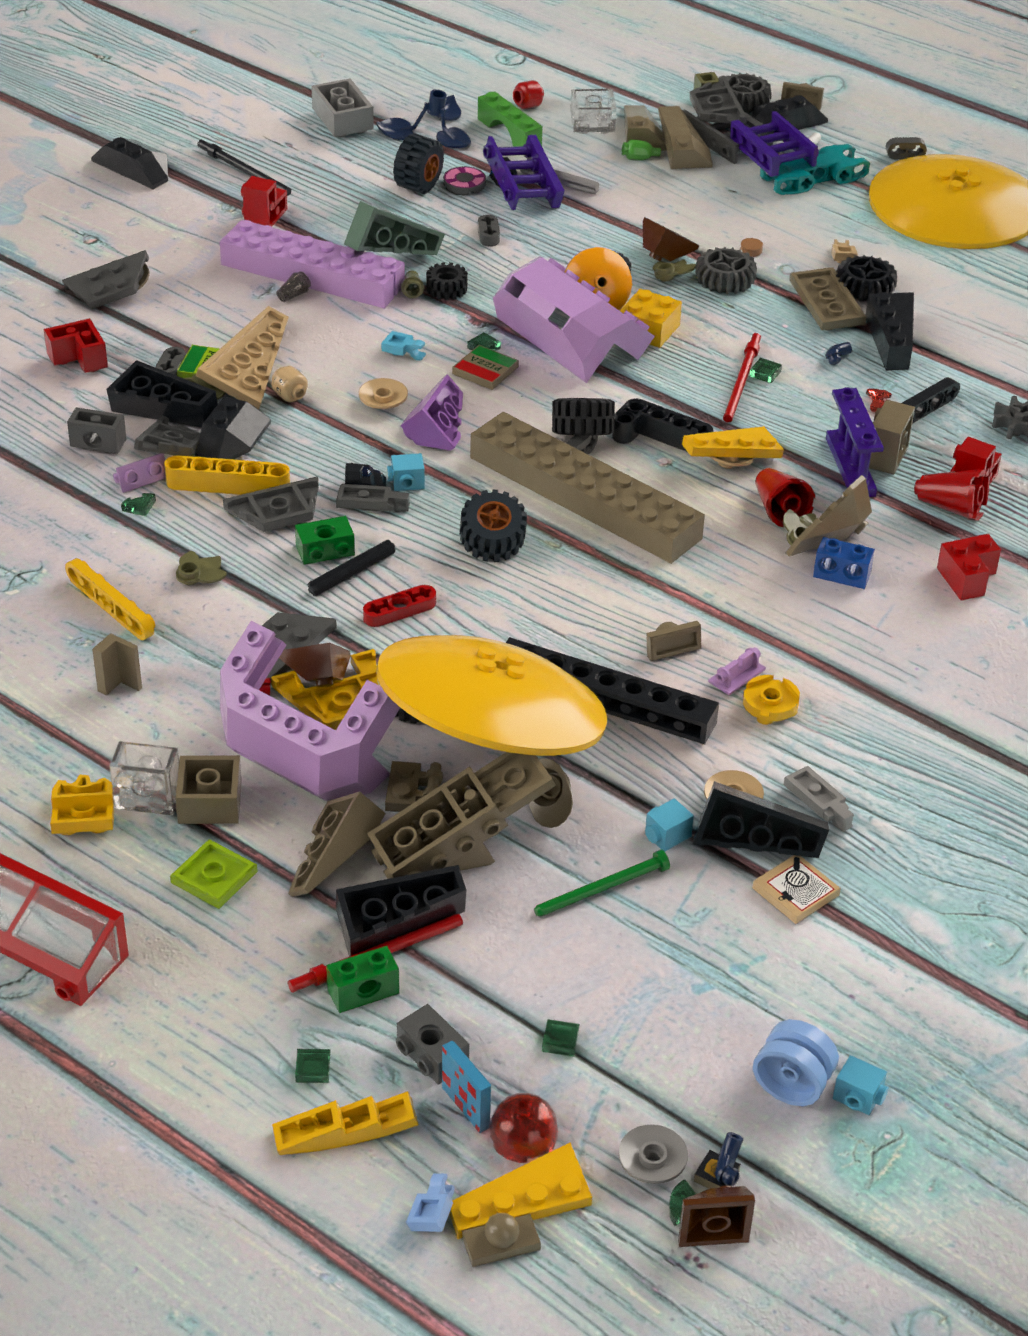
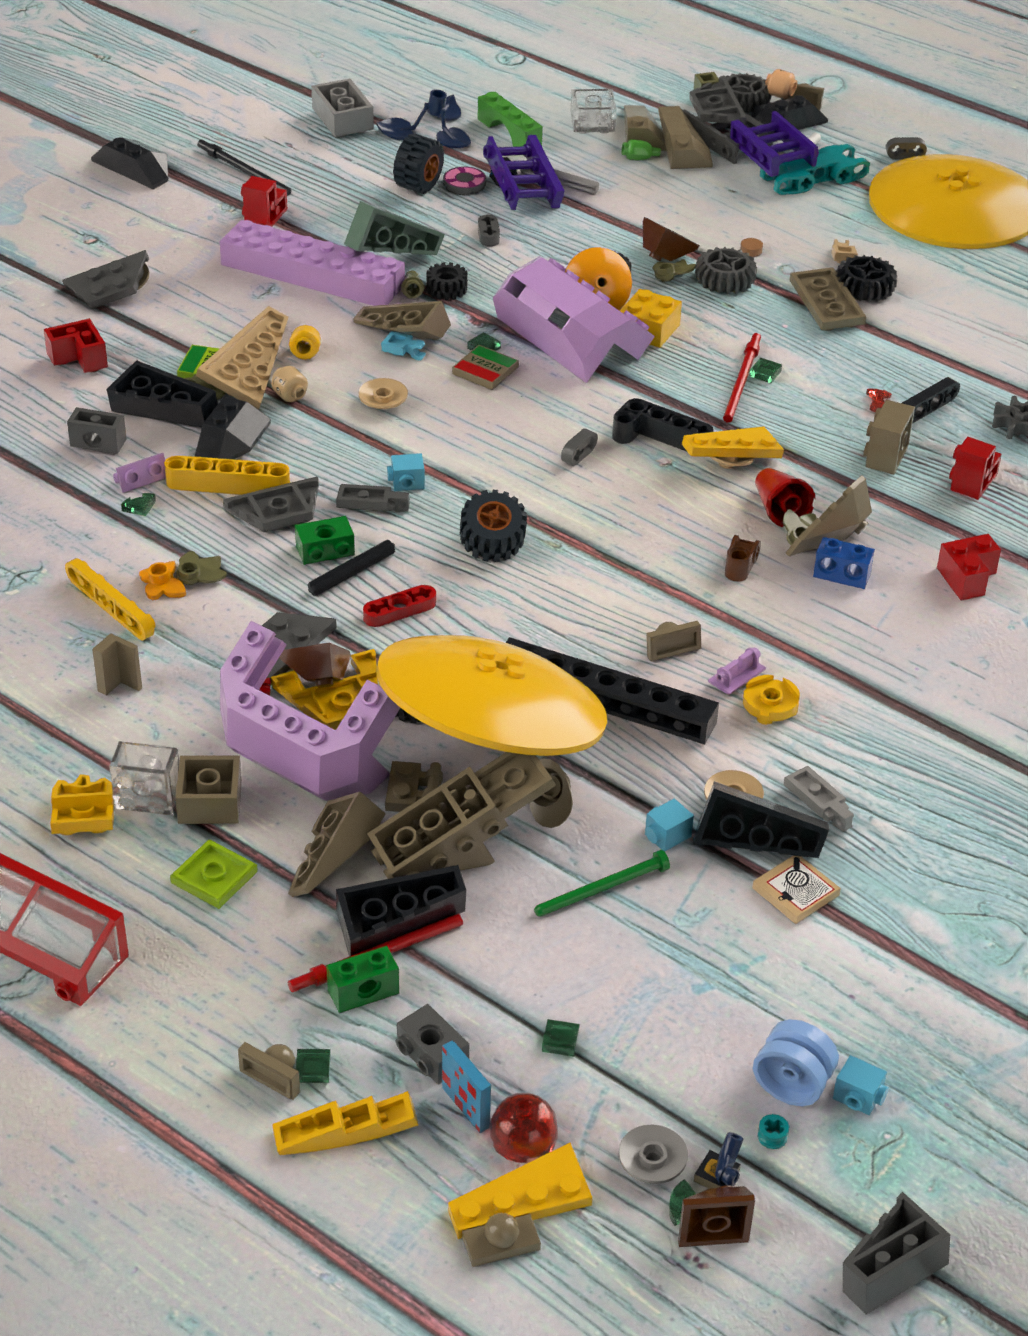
(161, 581): none -> light orange animal
(168, 439): dark grey wing -> none
(171, 360): dark grey beam -> none
(271, 1068): none -> dark tan tile
(295, 285): clear smoke cone -> none
(305, 342): none -> yellow head
(363, 475): black rock -> none
(419, 319): none -> dark tan wedge
(432, 1209): light blue plate -> none
(436, 417): medium lavender wedge -> none
(528, 94): red head -> none
(583, 416): black tyre -> none
(587, 487): dark tan brick -> none
(741, 558): none -> reddish brown piece
(774, 1140): none -> teal bush
(781, 84): none -> light nougat head
(834, 352): dark blue arm -> none
(853, 439): dark purple fence -> none
(891, 326): black wedge -> none
(895, 1255): none -> dark grey wedge
(955, 491): red cone -> none

